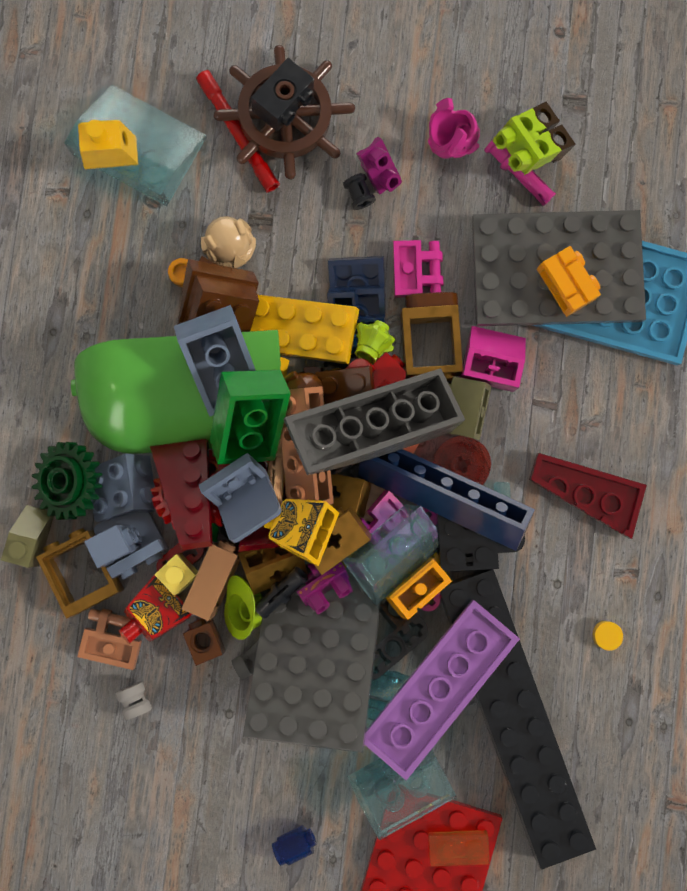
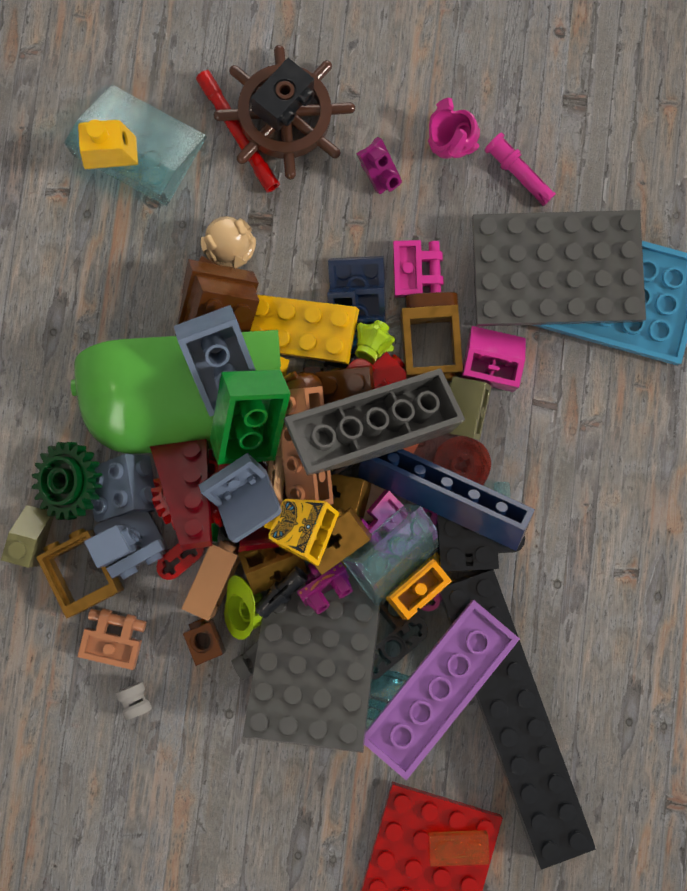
(153, 612): torso -> none
(177, 271): light orange tile -> none
(177, 574): light yellow brick -> none
(294, 845): clear blue brick -> none
(359, 191): black bush -> none
(396, 802): clear light blue slope -> none
(532, 140): lime hips -> none
(569, 280): light orange brick -> none
(594, 492): dark red wing -> none
(607, 635): yellow tile -> none

